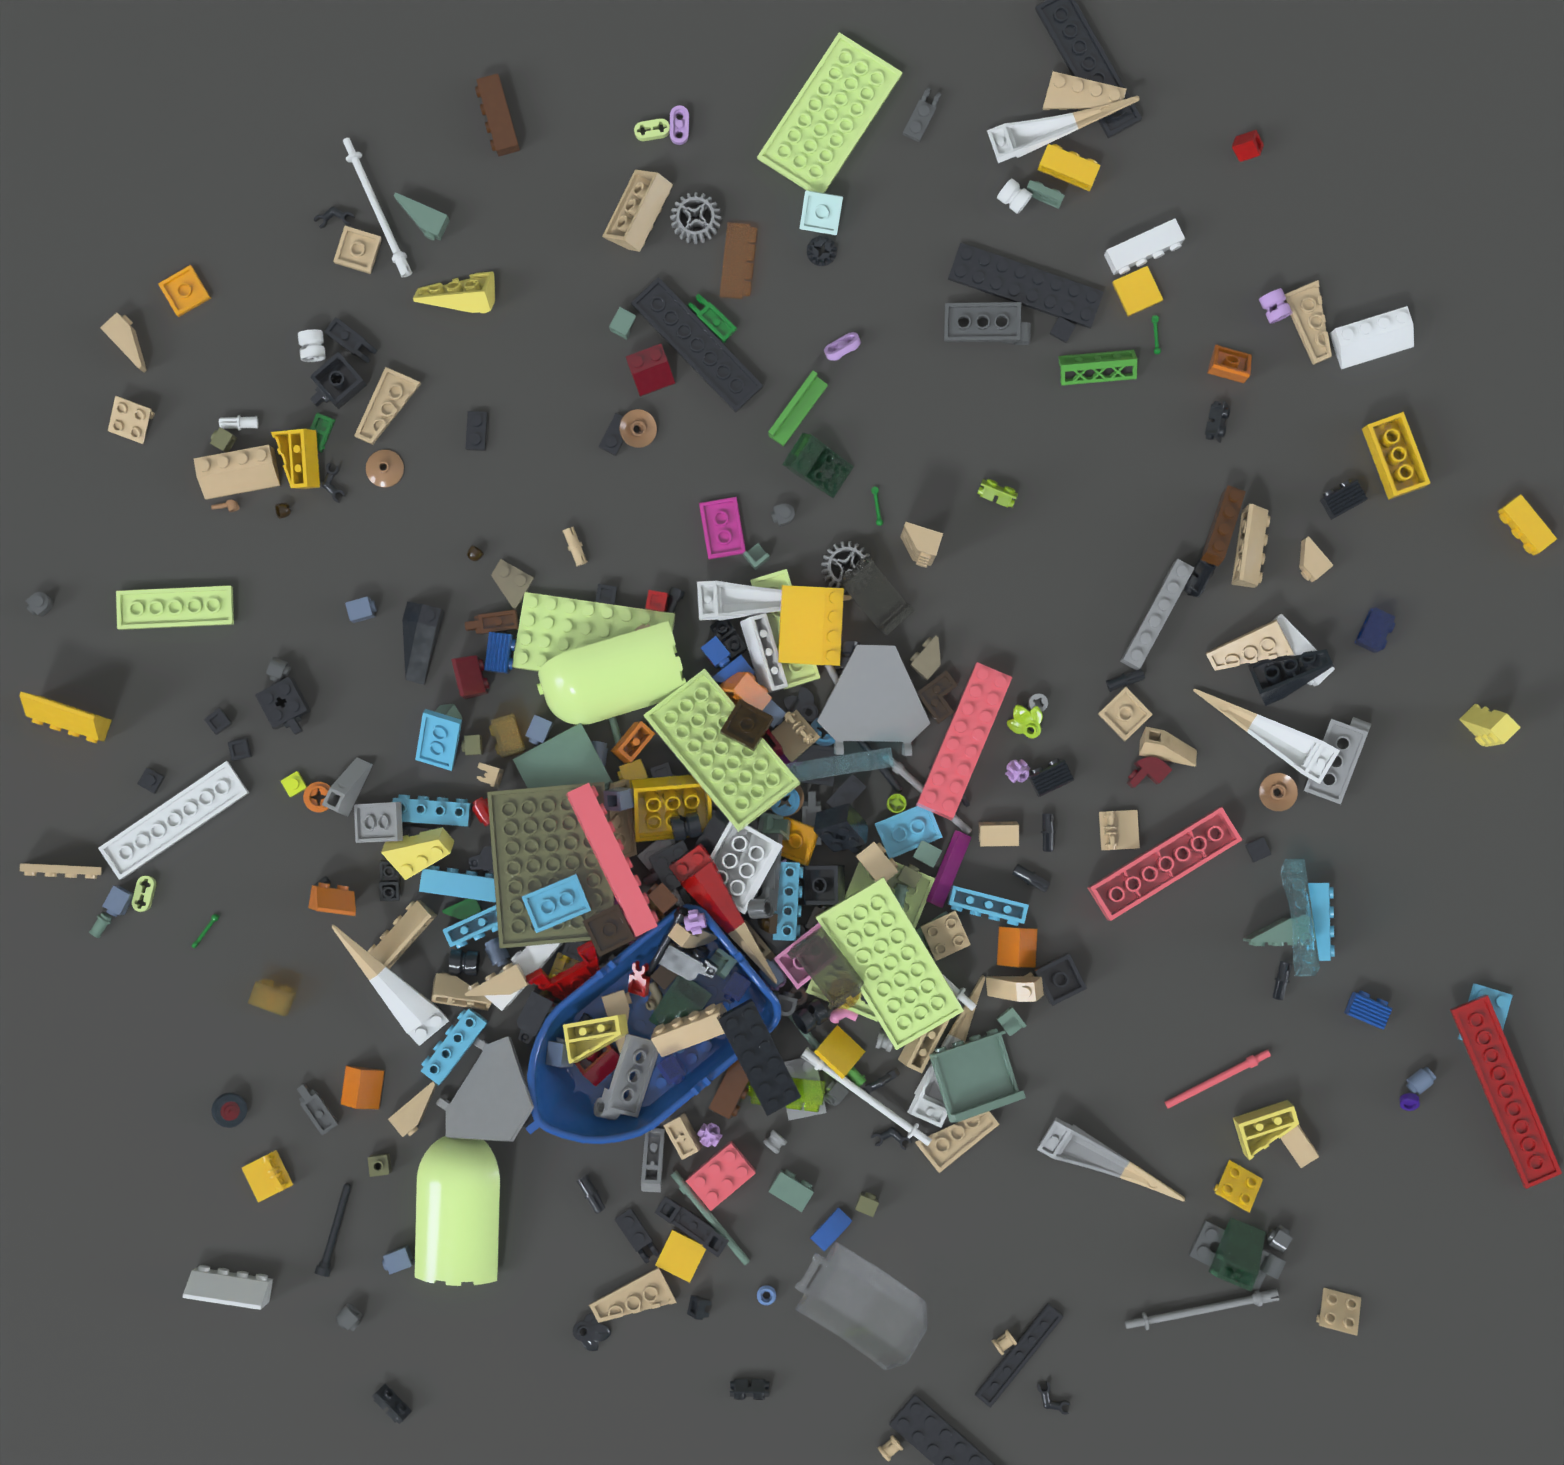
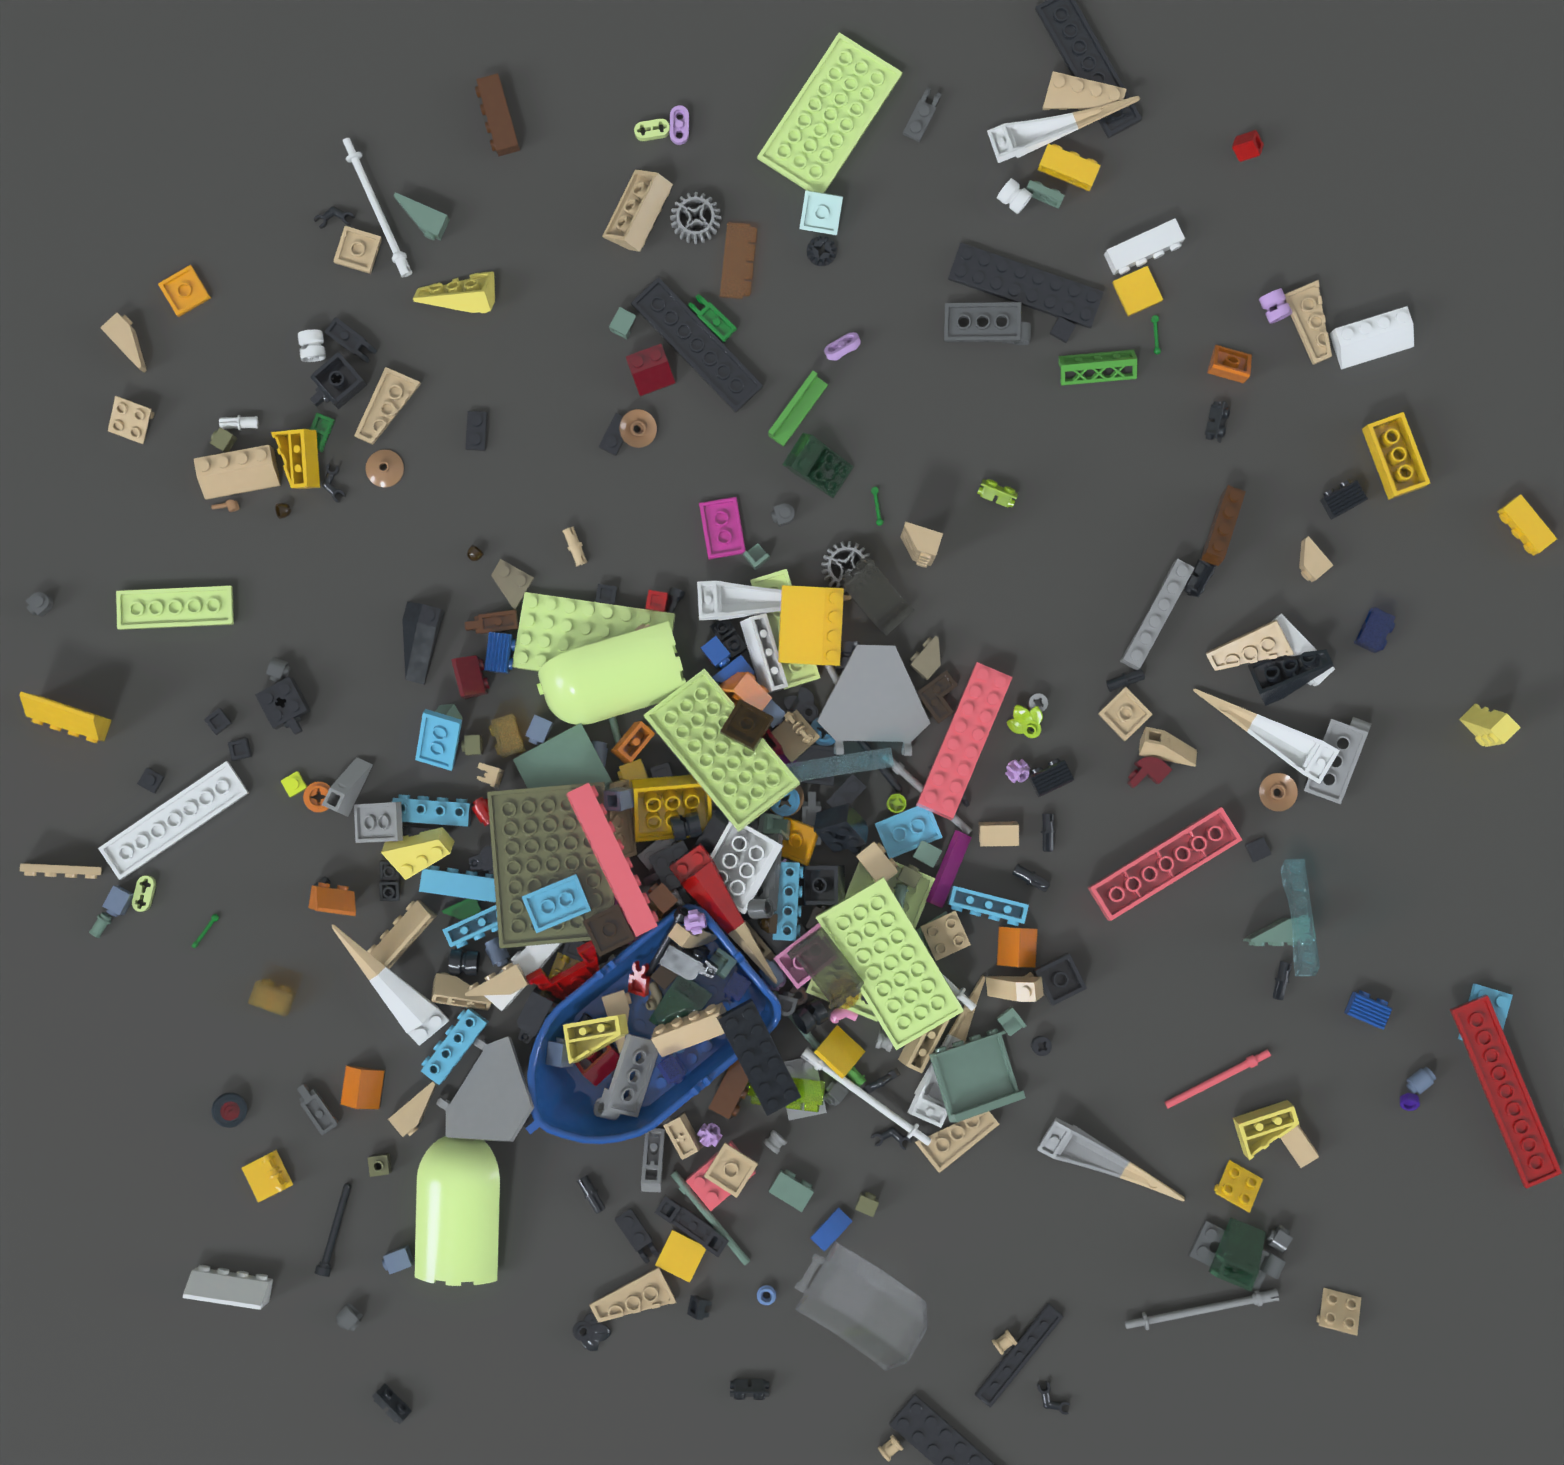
(361, 609): sand blue brick -> none
(730, 1170): none -> tan plate
(1038, 1043): none -> black wheel
(1119, 830): tan hinge -> none
(1250, 546): tan slope -> none
(1322, 912): medium azure brick -> none

